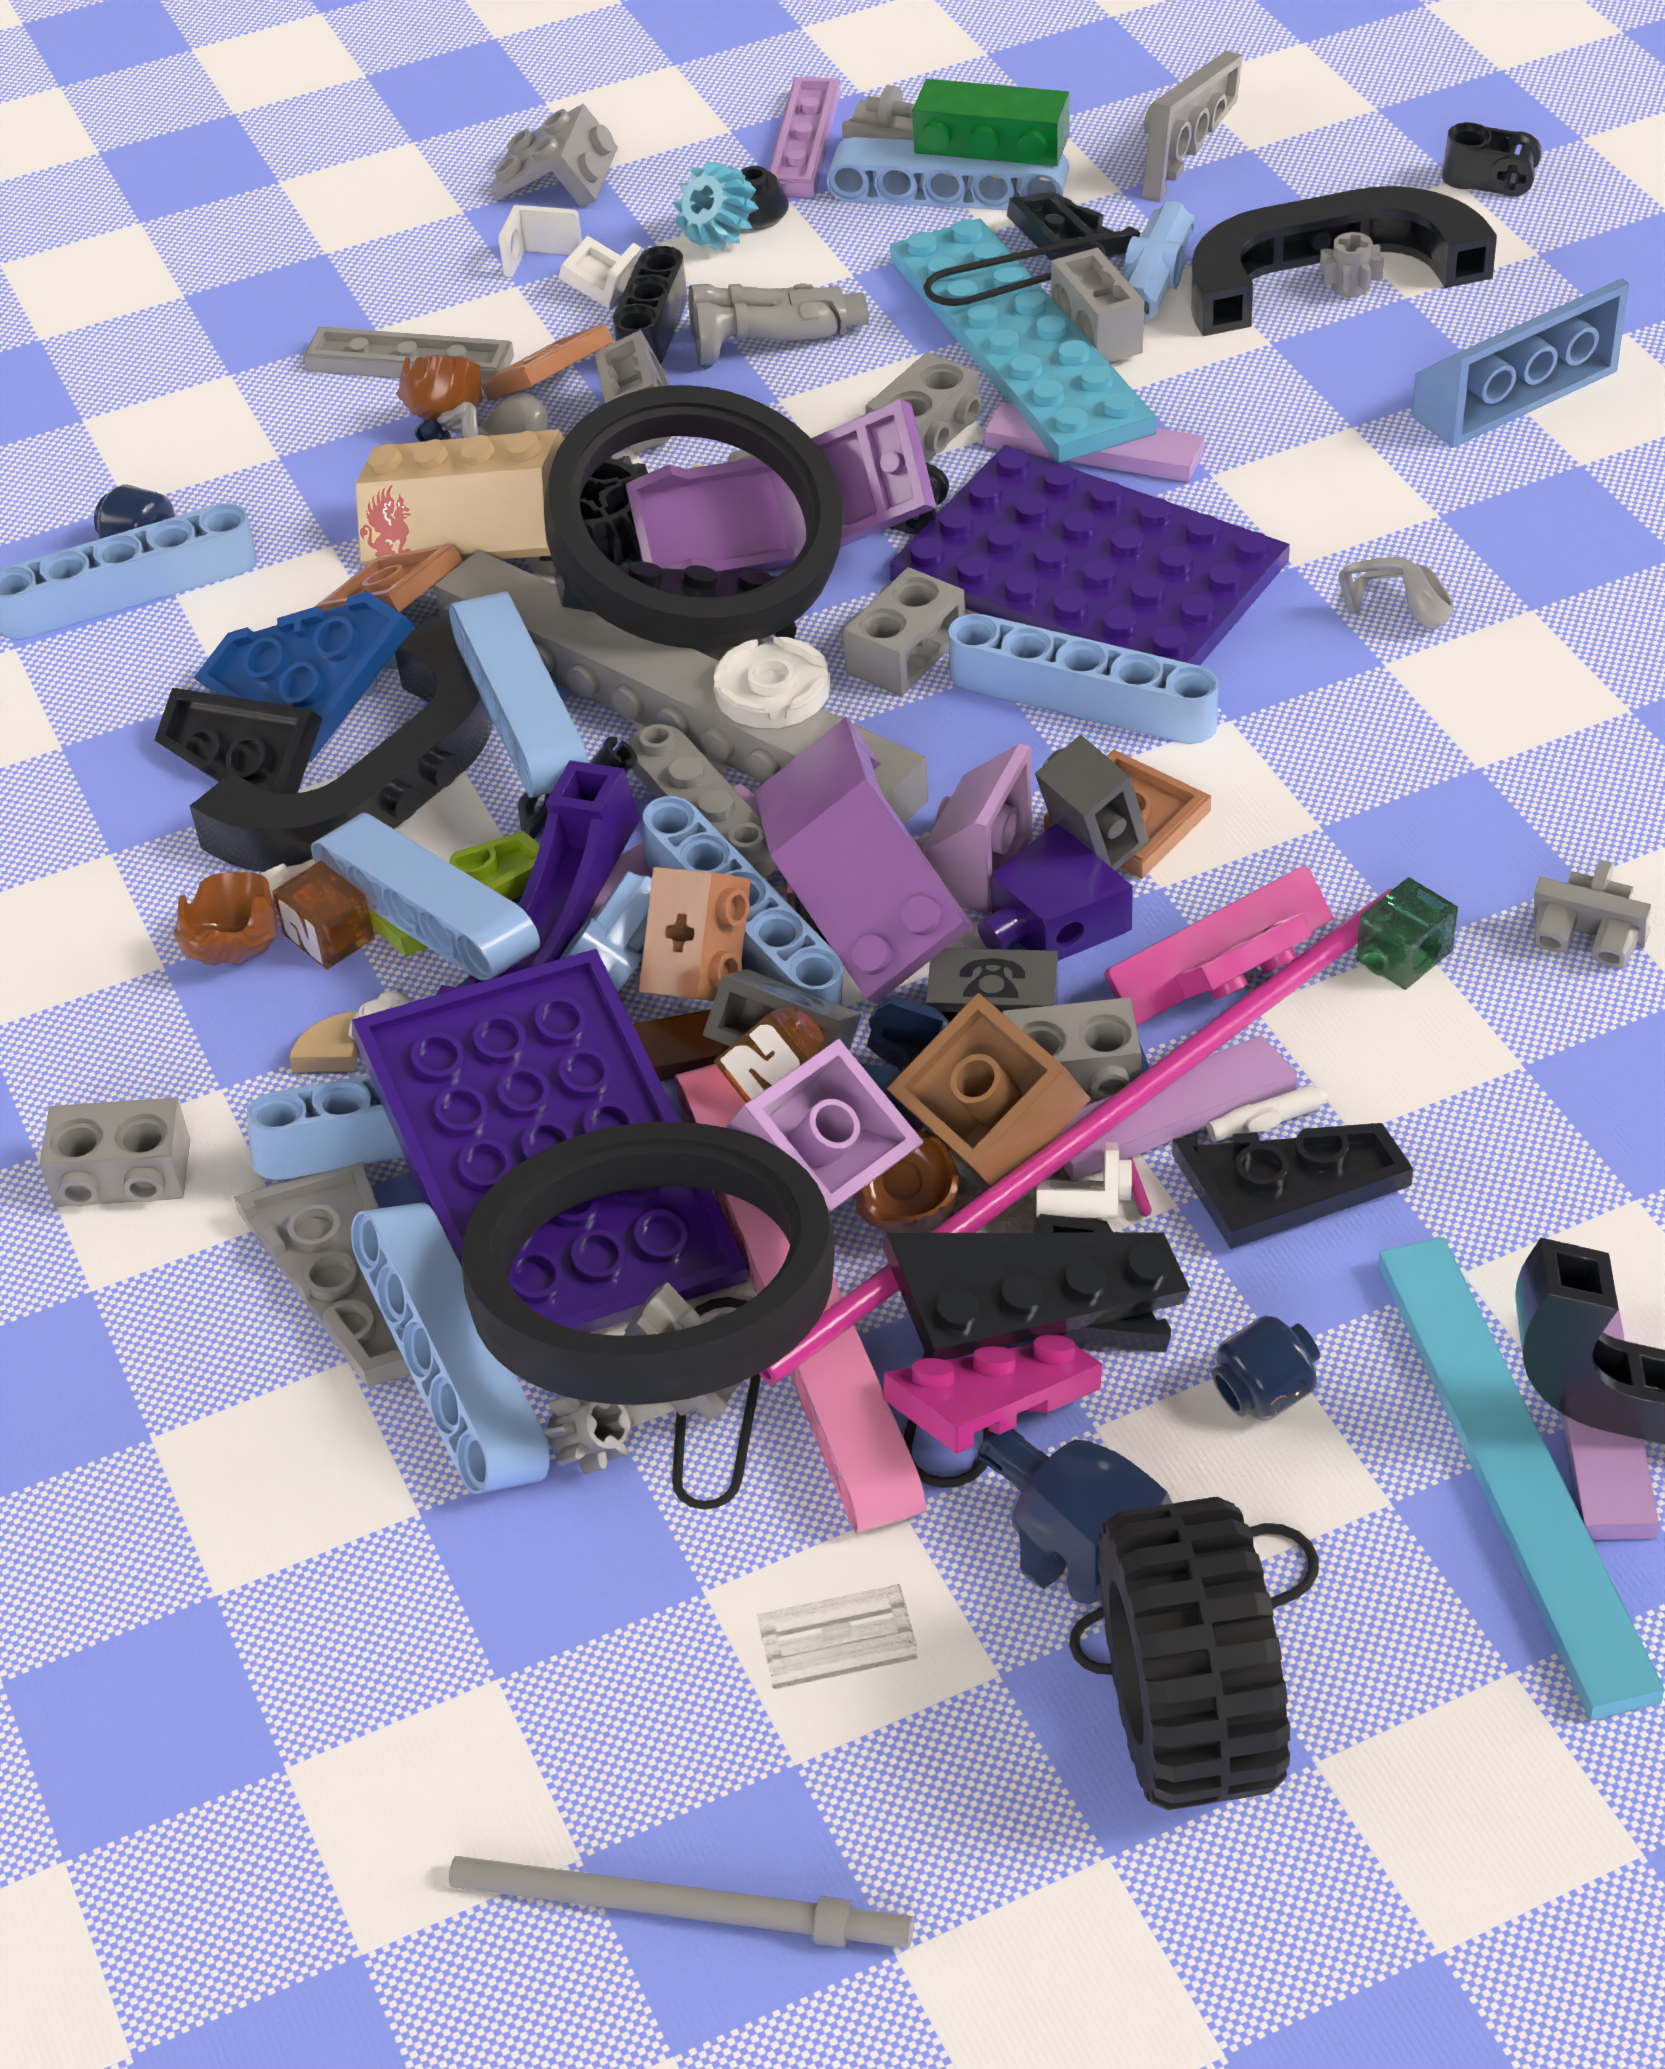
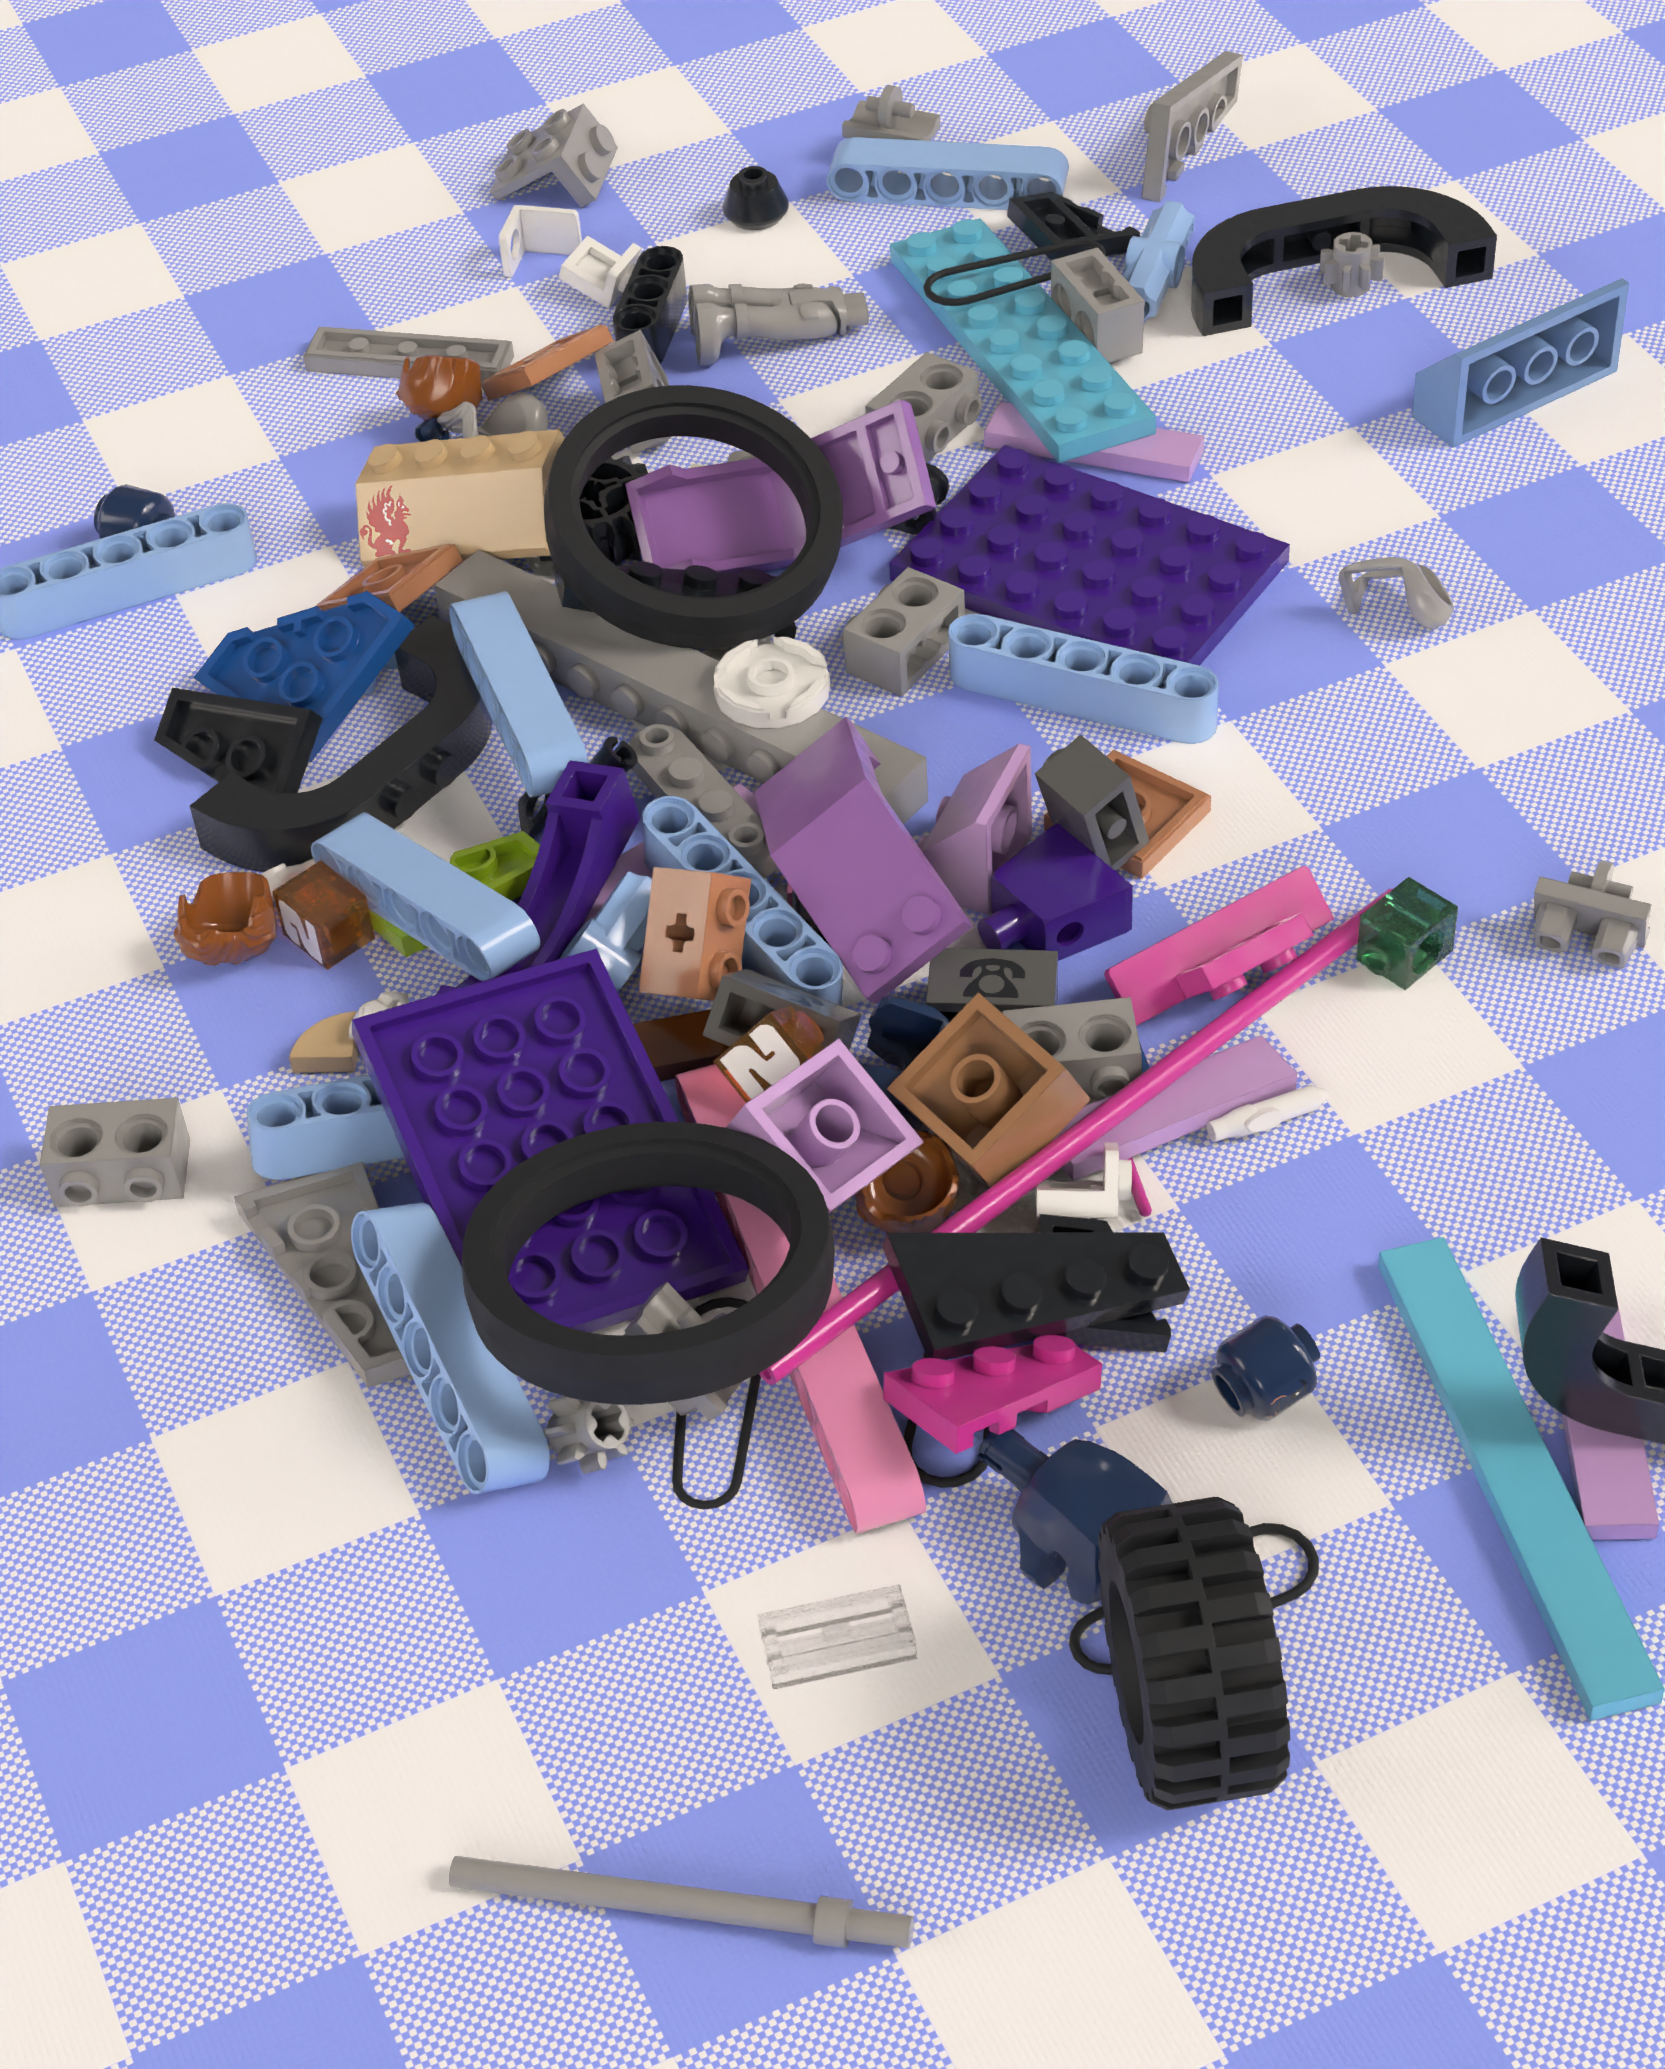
(715, 205): medium azure gear -> none
(805, 134): lavender tile -> none
(991, 122): green brick -> none
(1281, 1183): black wing -> none
(1486, 158): black piece -> none

